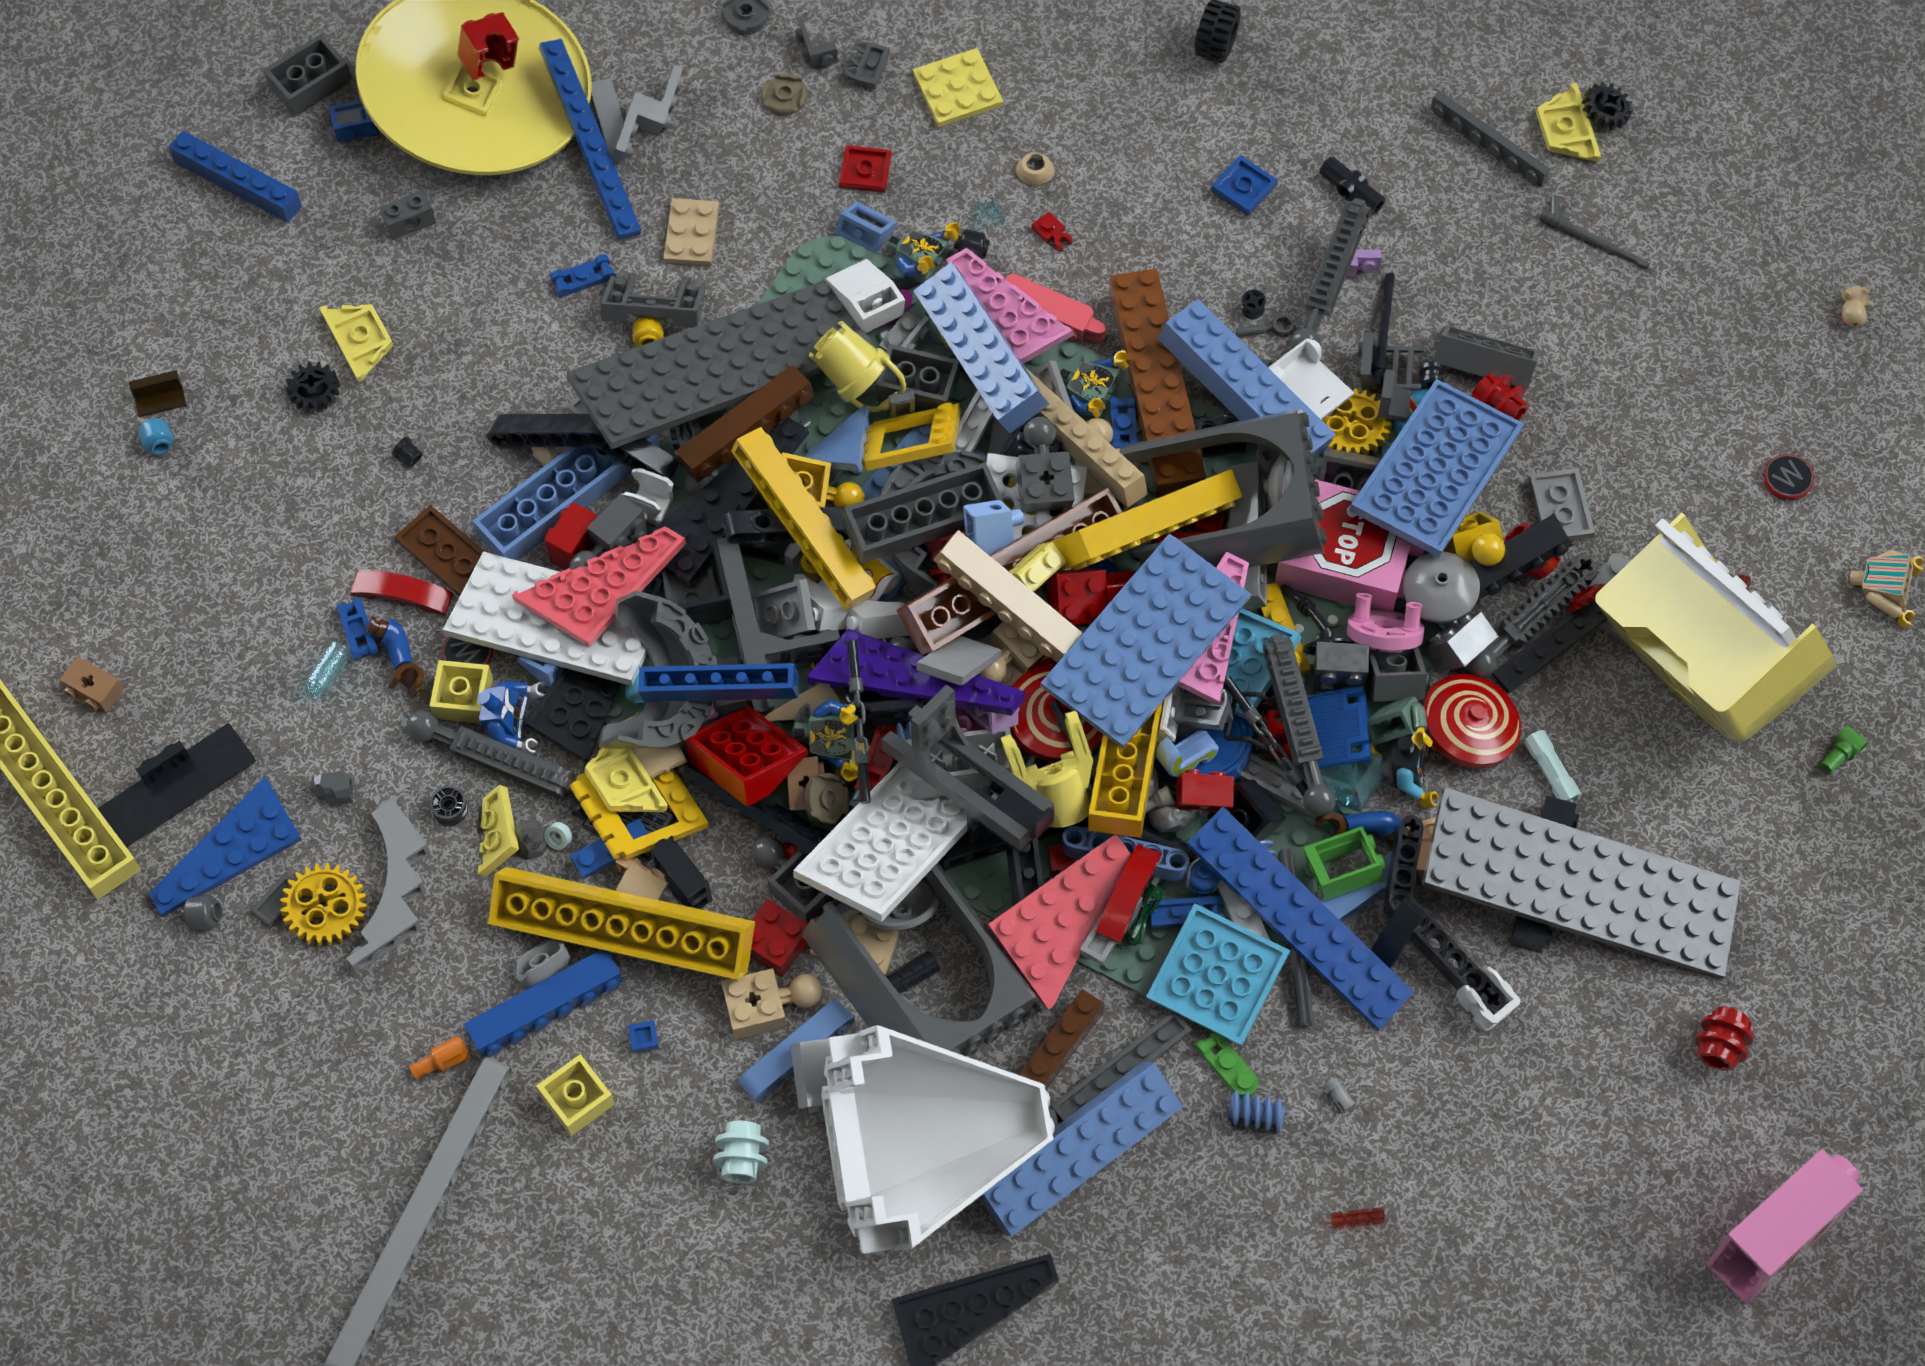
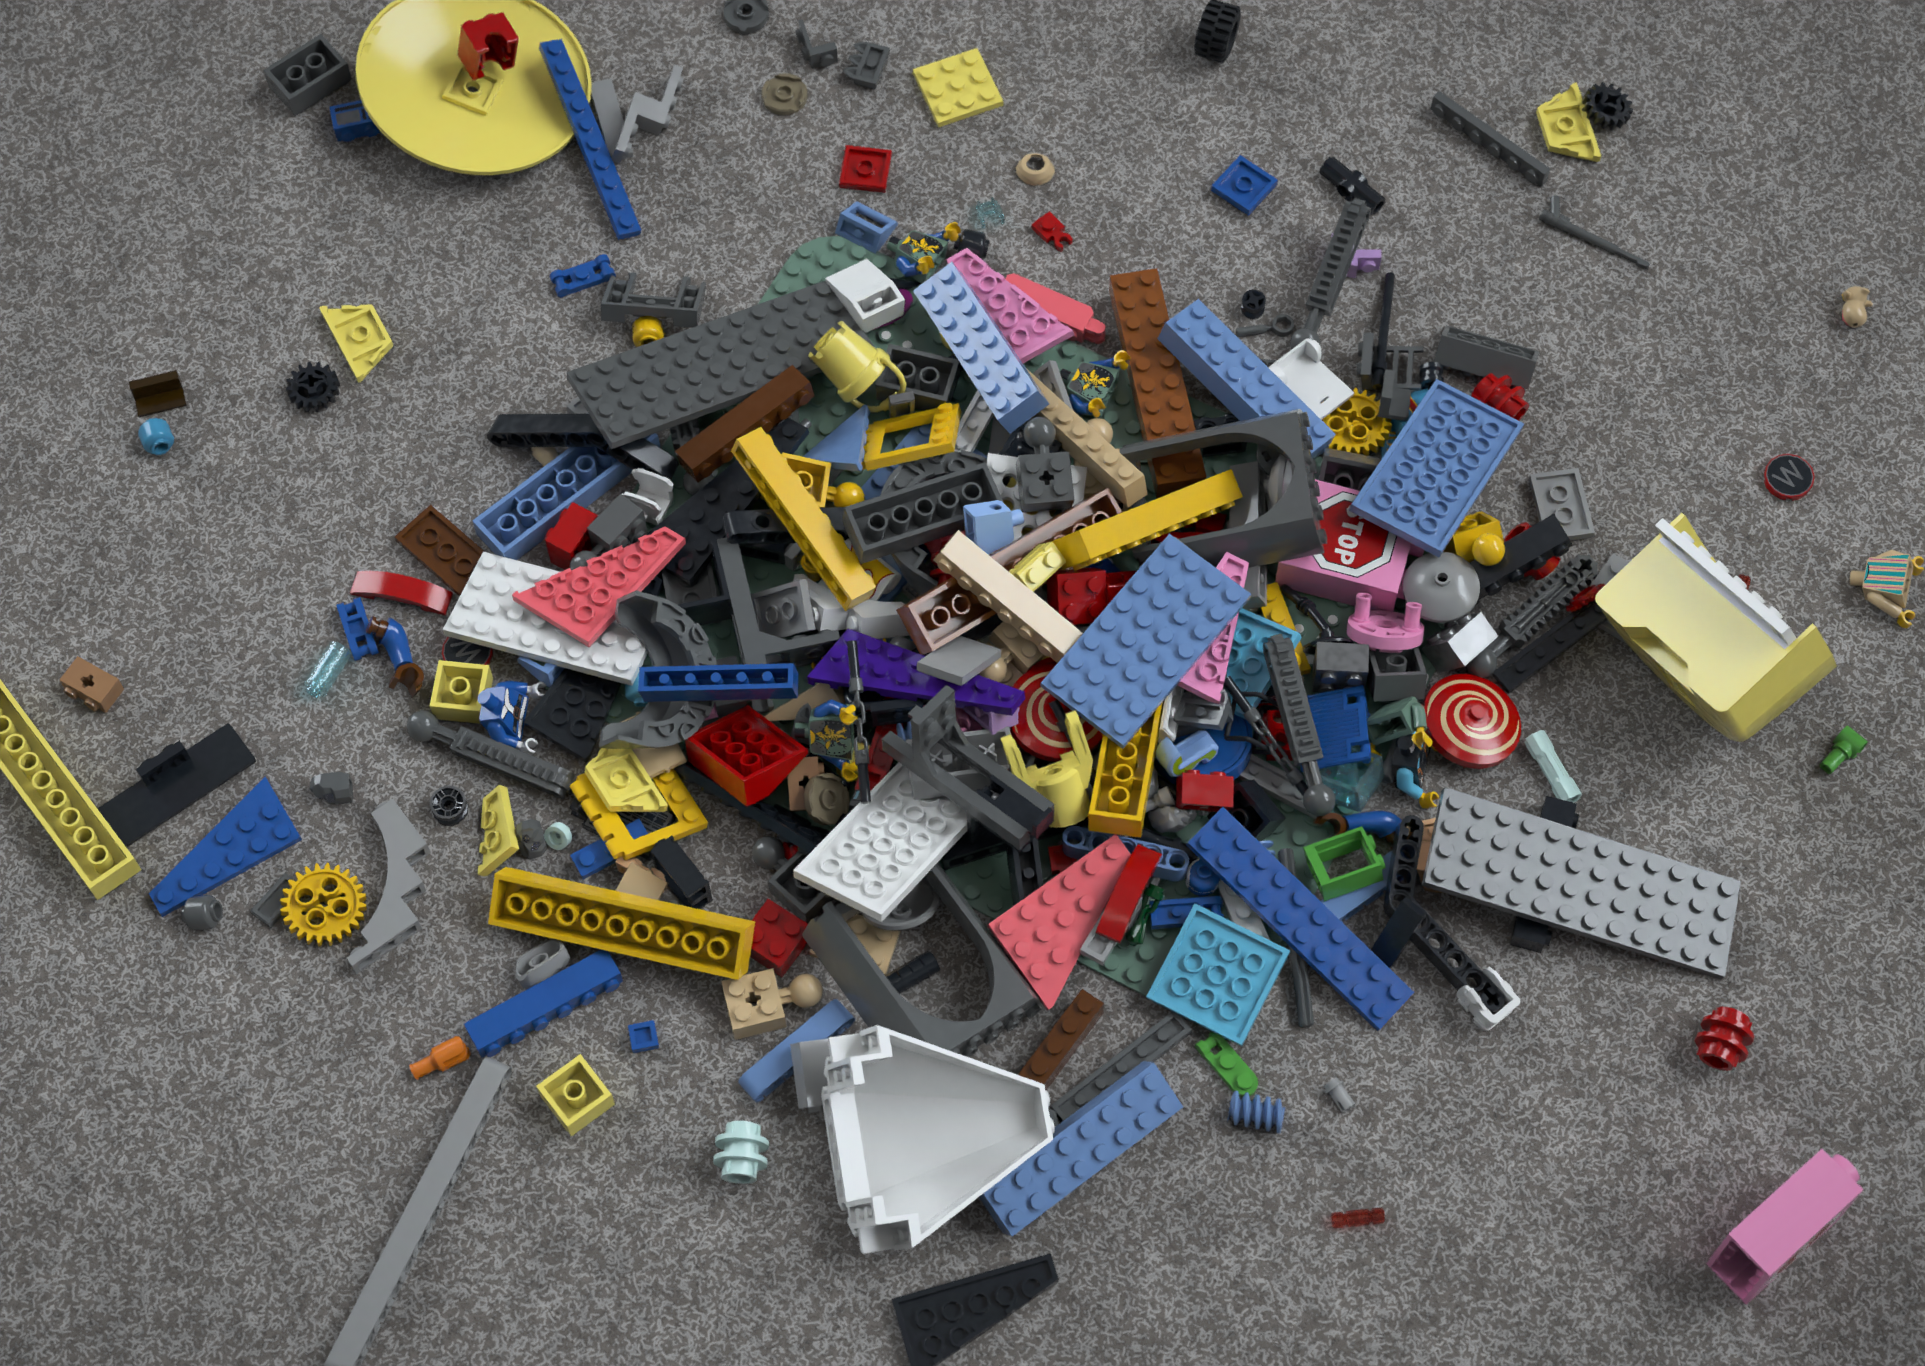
(235, 176): blue brick -> none
(407, 215): dark grey brick -> none
(407, 451): black piece -> none
(691, 232): tan plate -> none
(907, 332): light grey bracket -> none
(1123, 423): blue plate -> none

